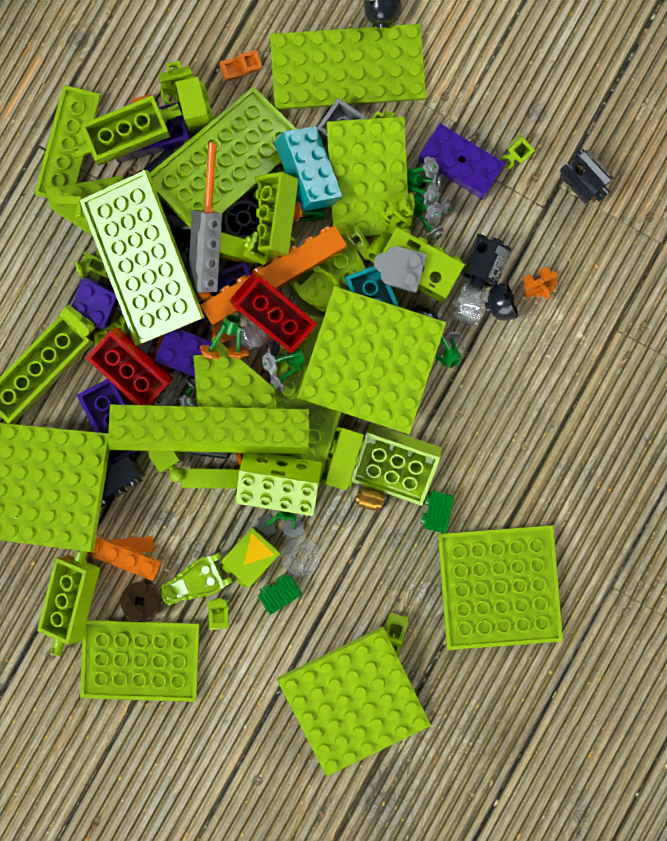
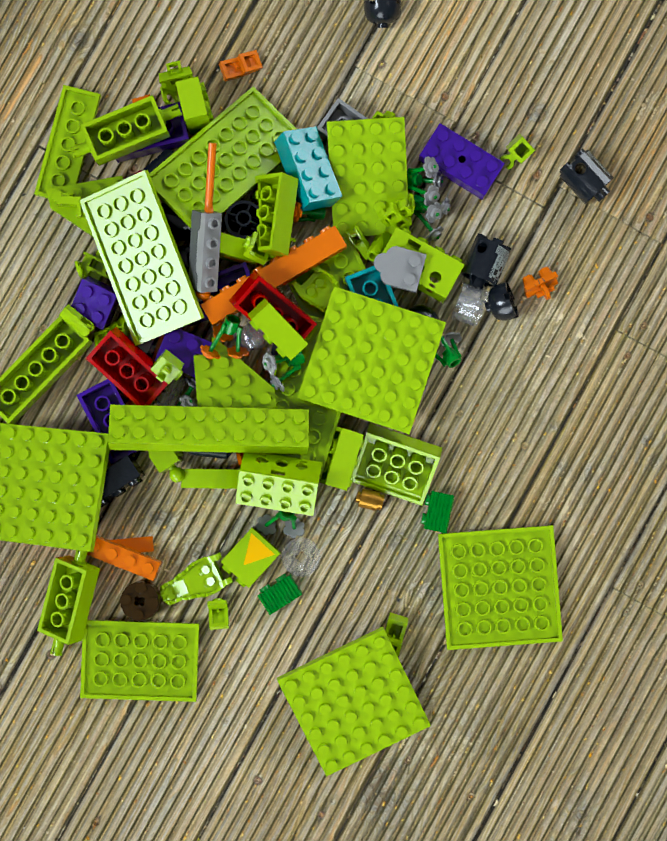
(167, 367): none -> lime brick
(276, 330): none -> lime brick
(347, 64): lime plate -> none

